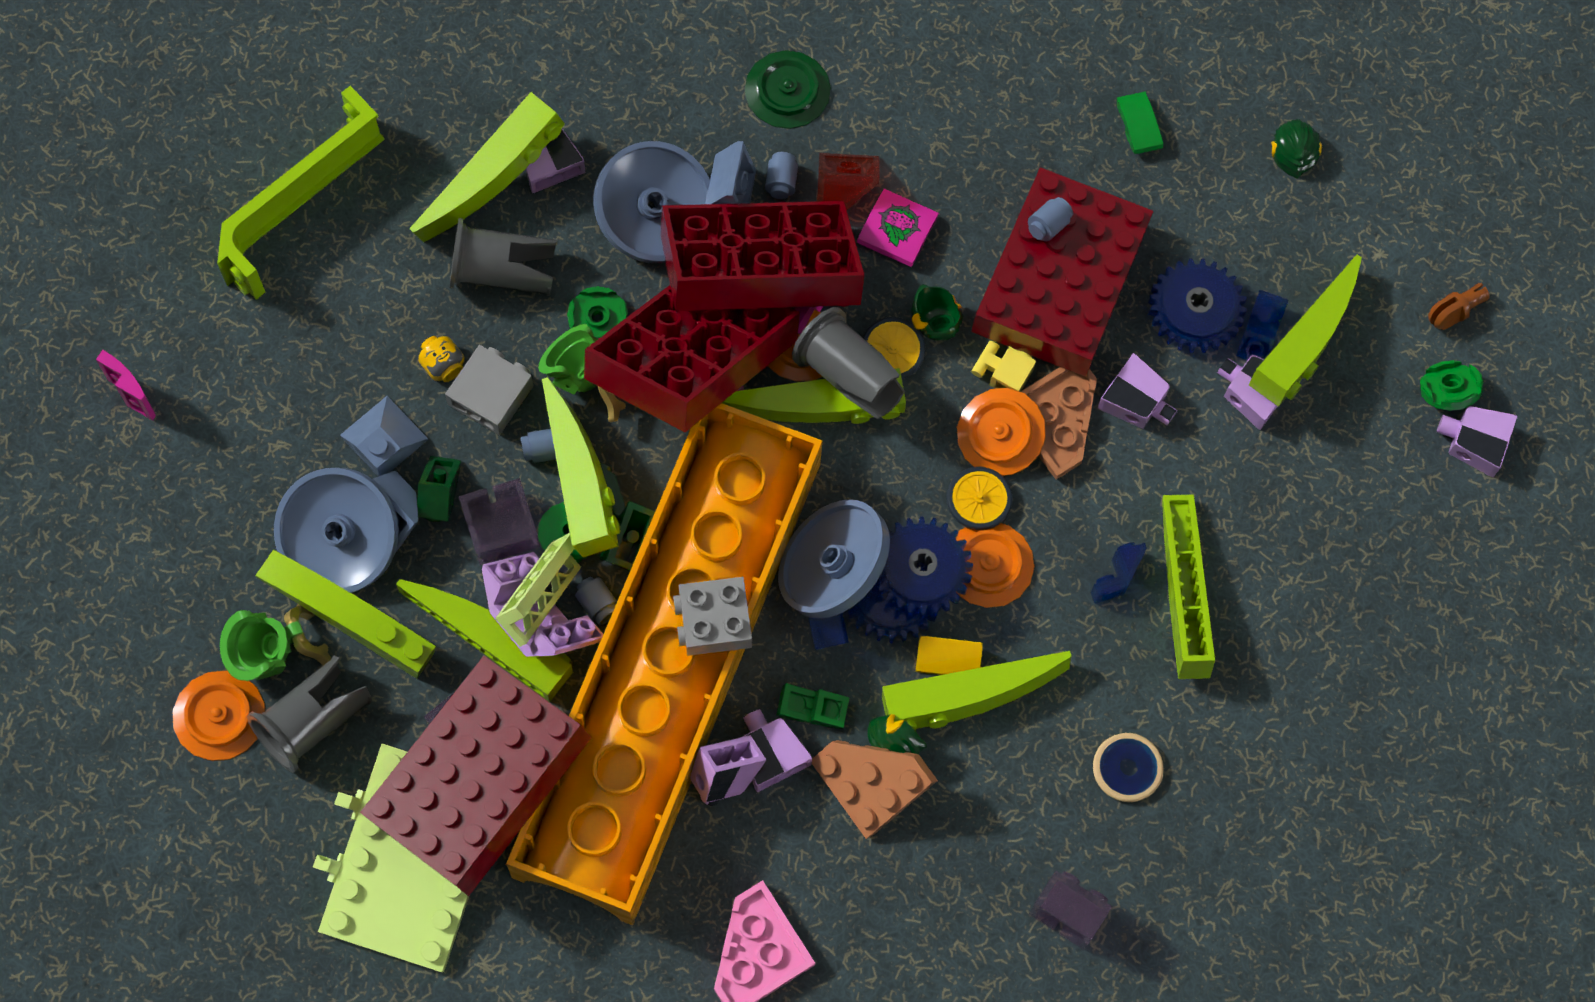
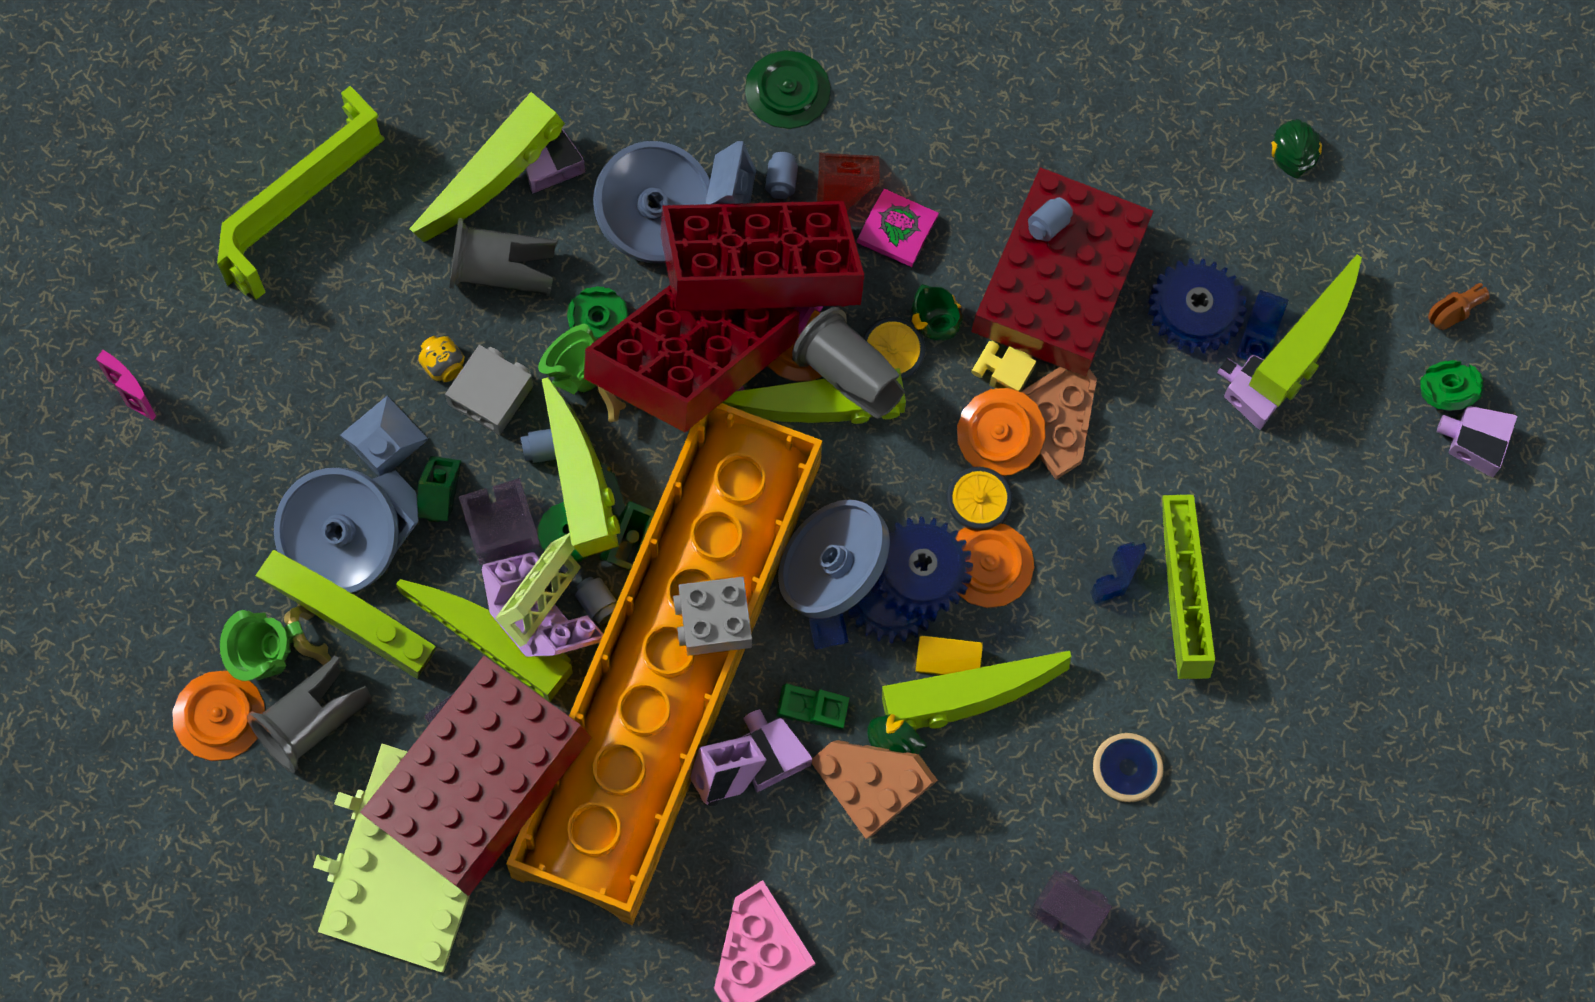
(1137, 395): lavender torso -> none
(1140, 123): green slope -> none

